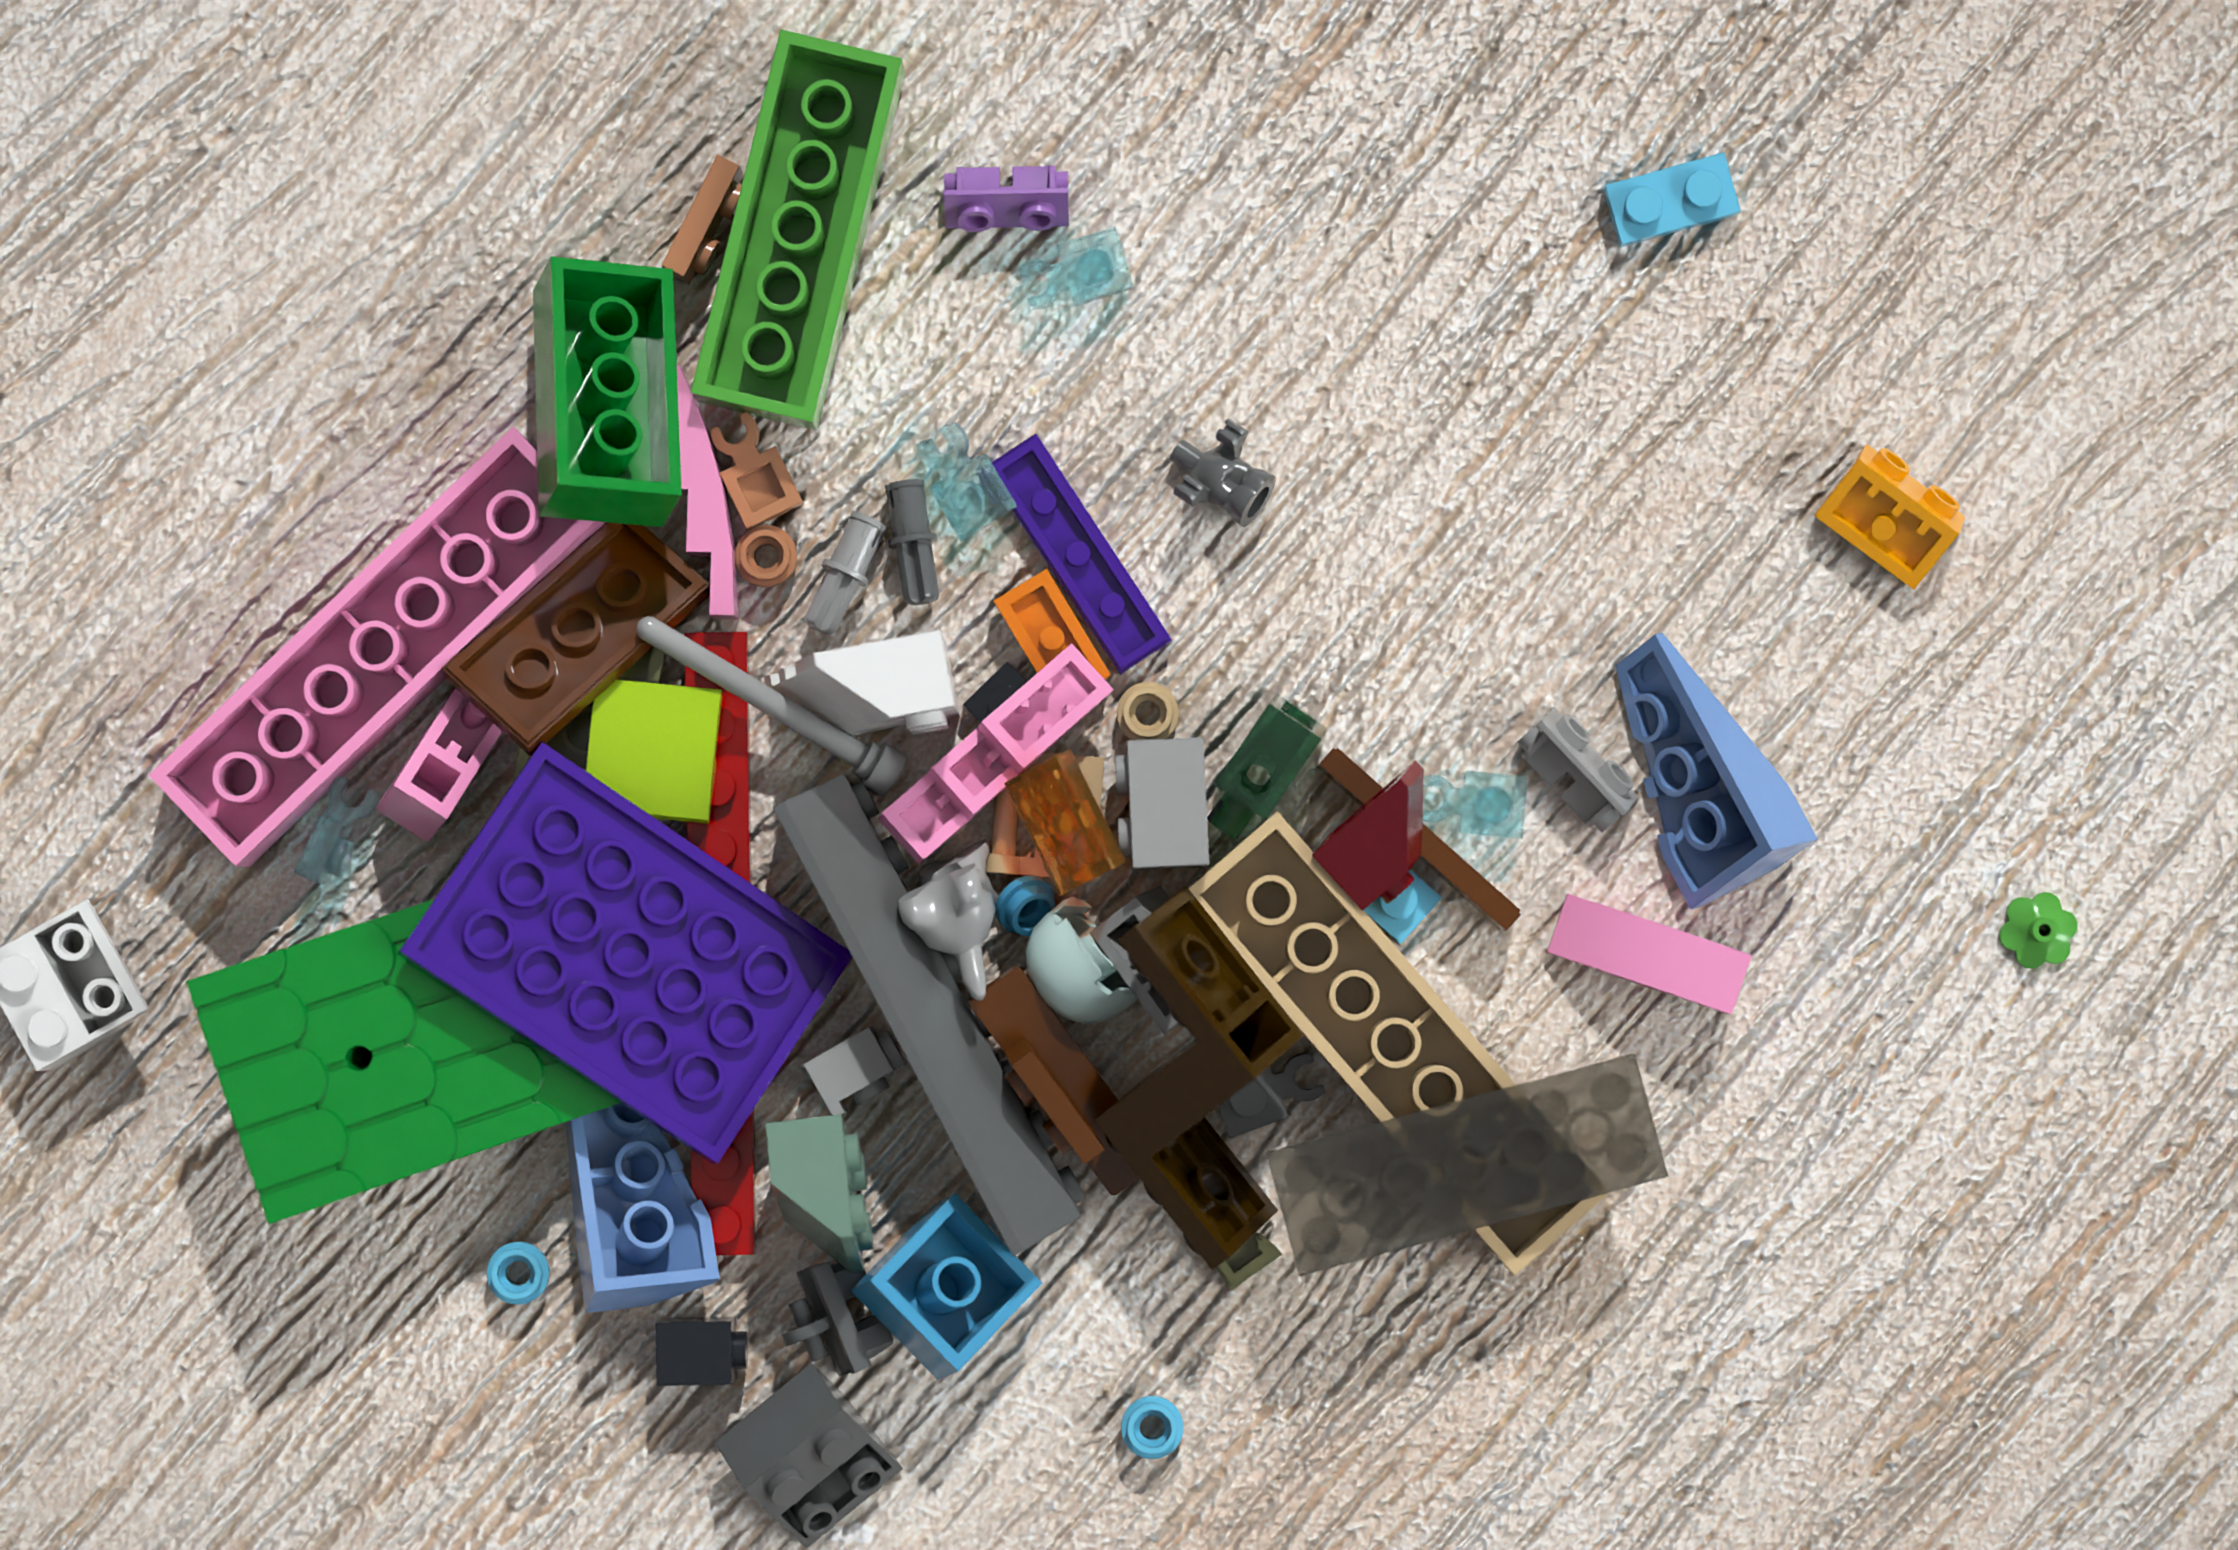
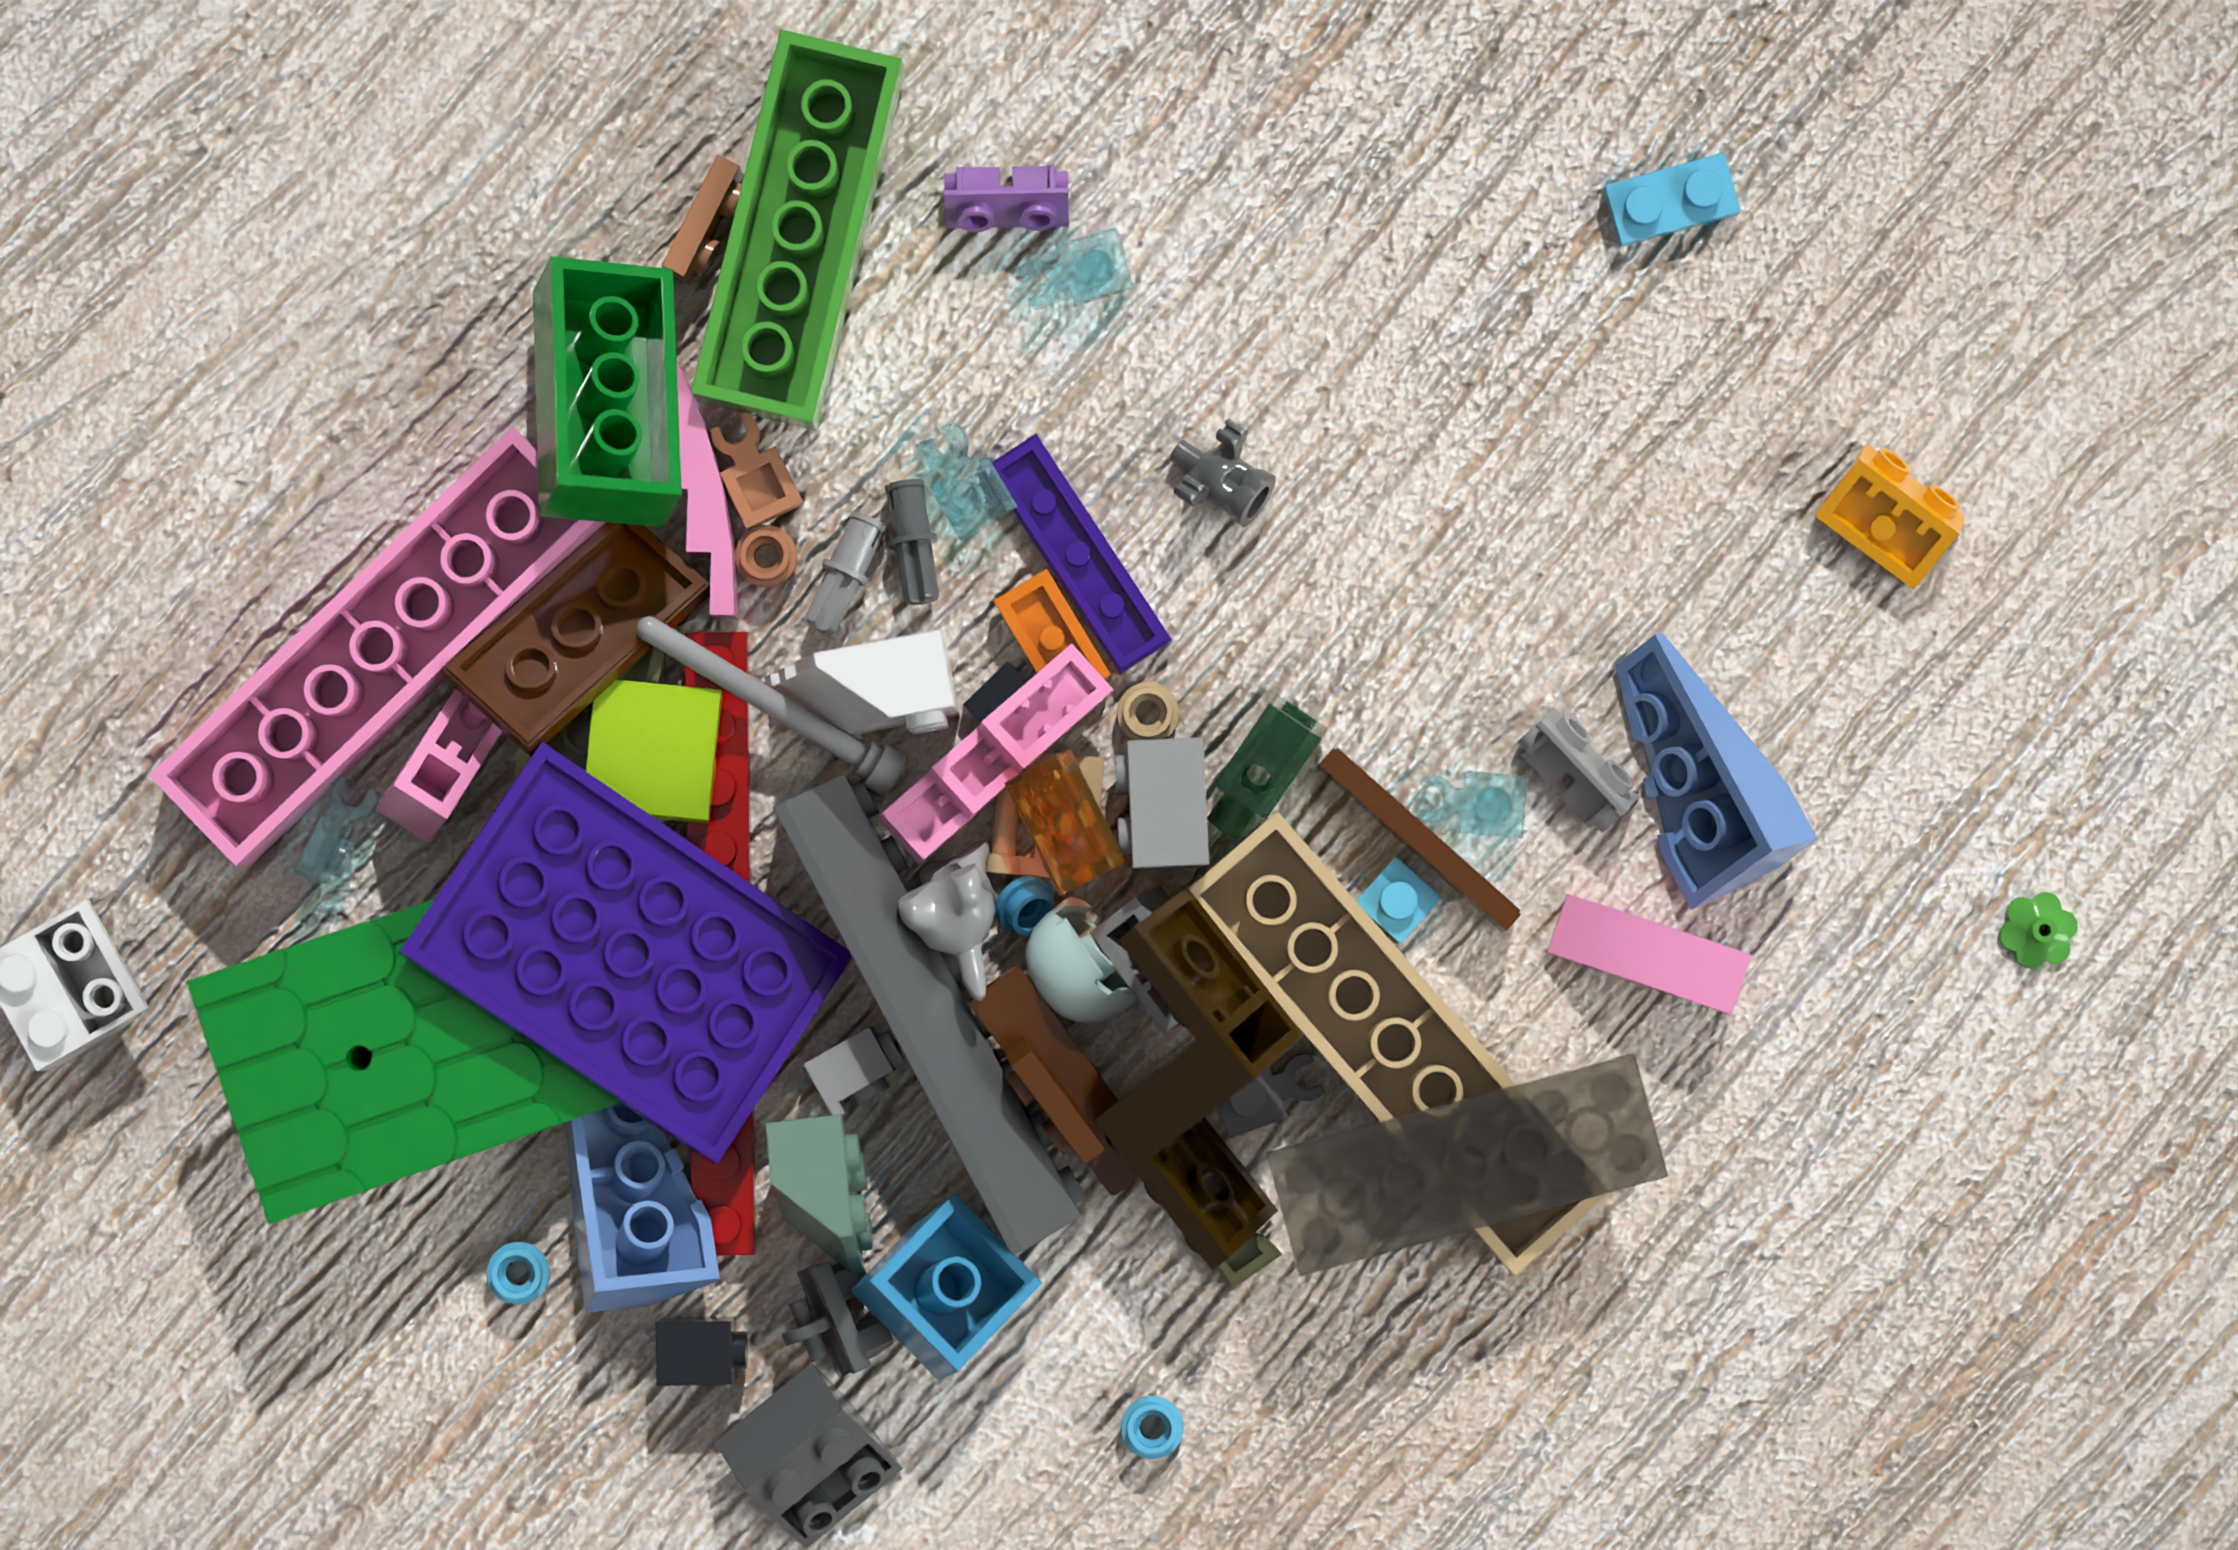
(1378, 842): dark red slope -> none

